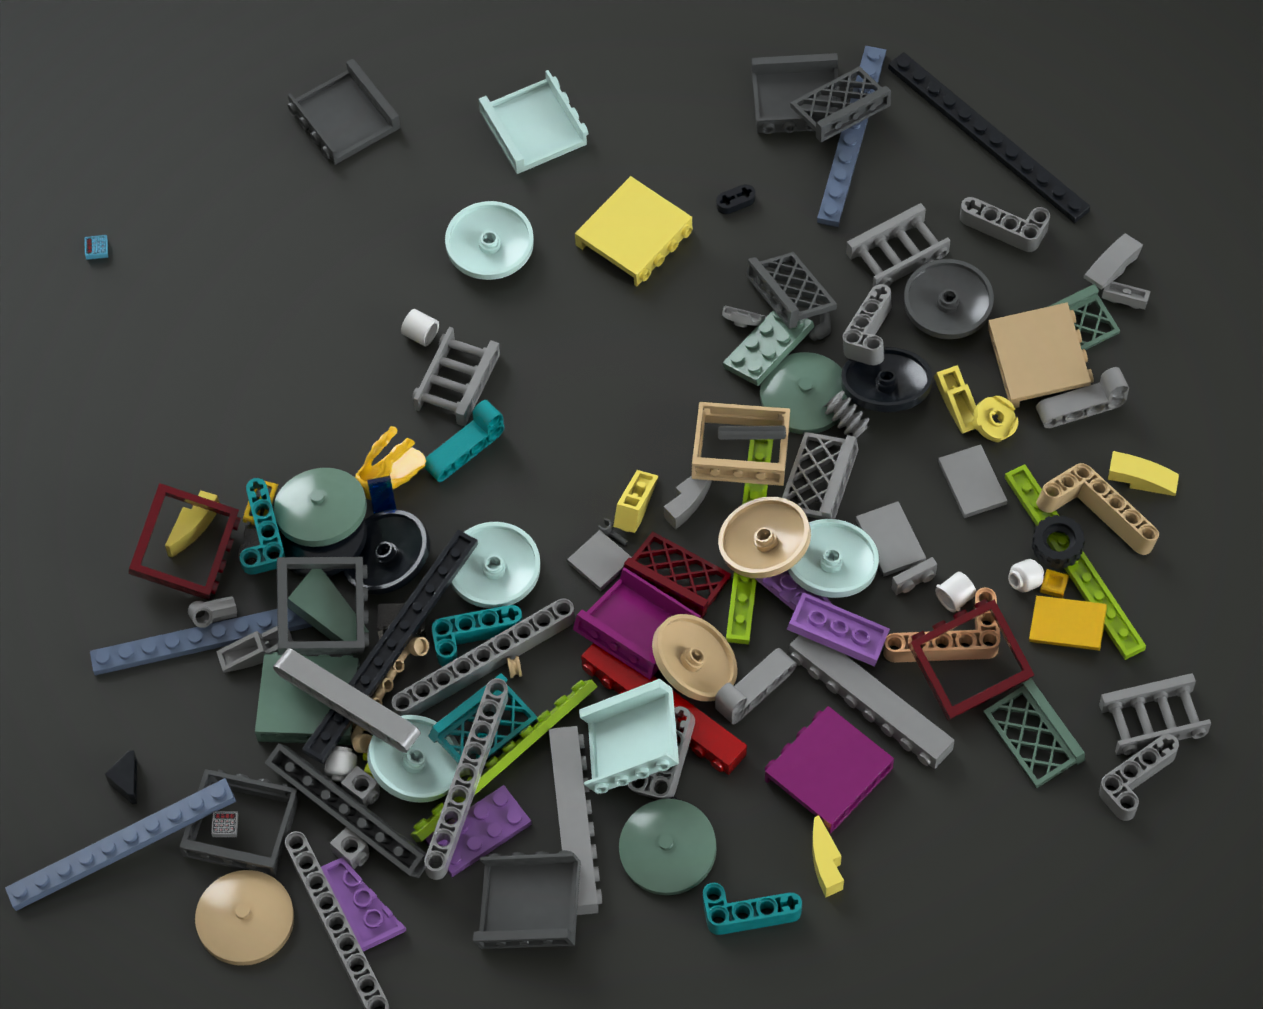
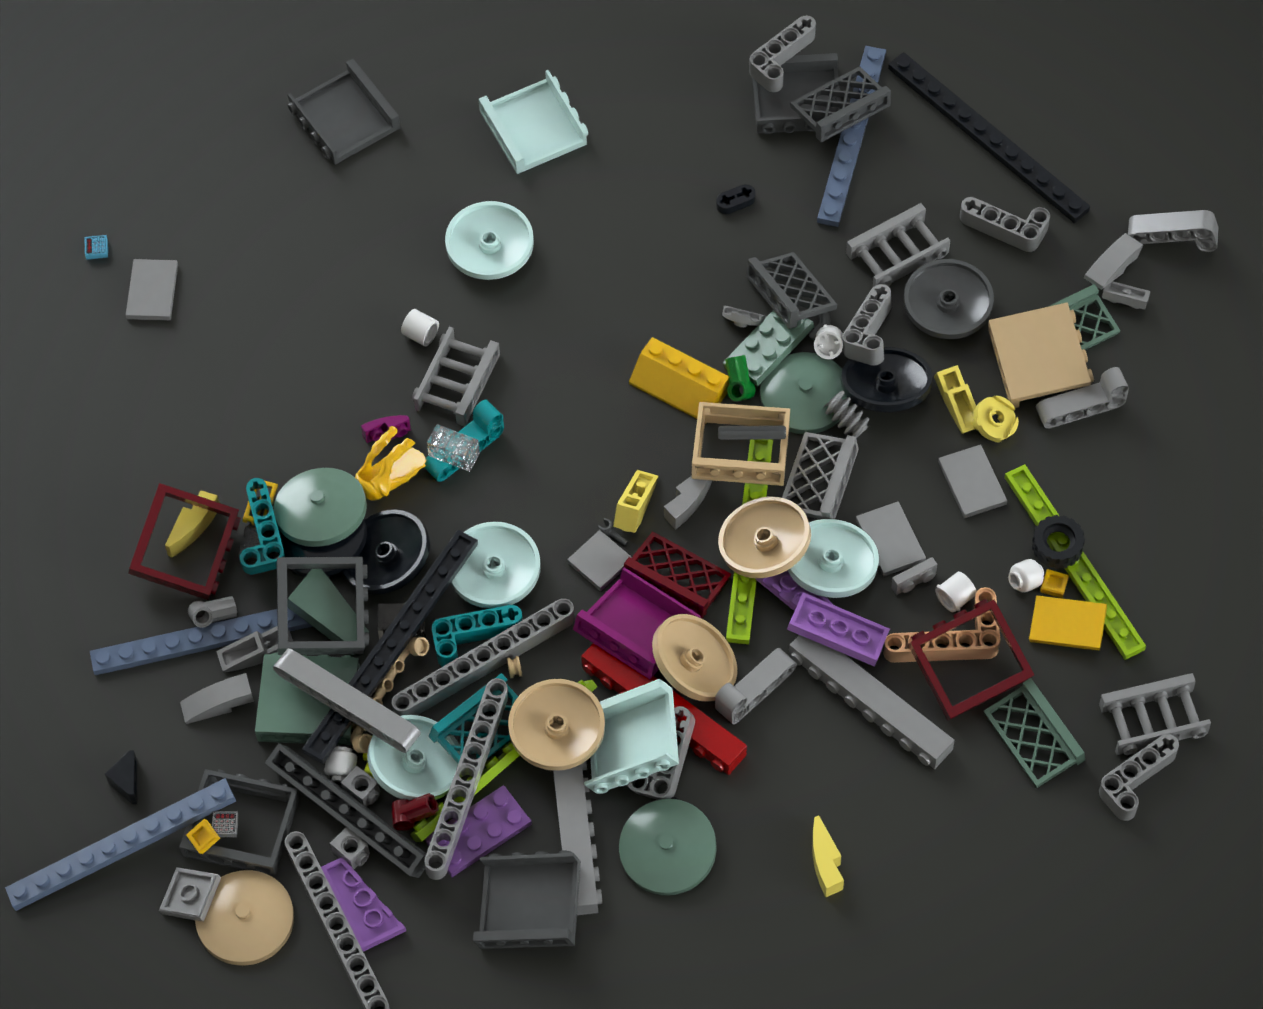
(152, 289): none -> light grey tile
(190, 894): none -> light grey tile
(203, 836): none -> yellow tile
(217, 699): none -> light grey slope
(375, 429): none -> magenta slope
(381, 494): clear blue tile -> none
(407, 811): none -> dark red piece
(453, 447): none -> clear brick
(556, 724): none -> tan dish
(635, 229): light yellow panel -> none
(677, 378): none -> yellow slope
(739, 376): none -> green piece
(751, 907): teal beam -> none
(767, 60): none -> light grey beam
(828, 342): none -> white piece
(829, 767): magenta panel -> none
(1104, 501): tan beam -> none
(1142, 474): light yellow slope -> none
(1176, 227): none -> light grey beam

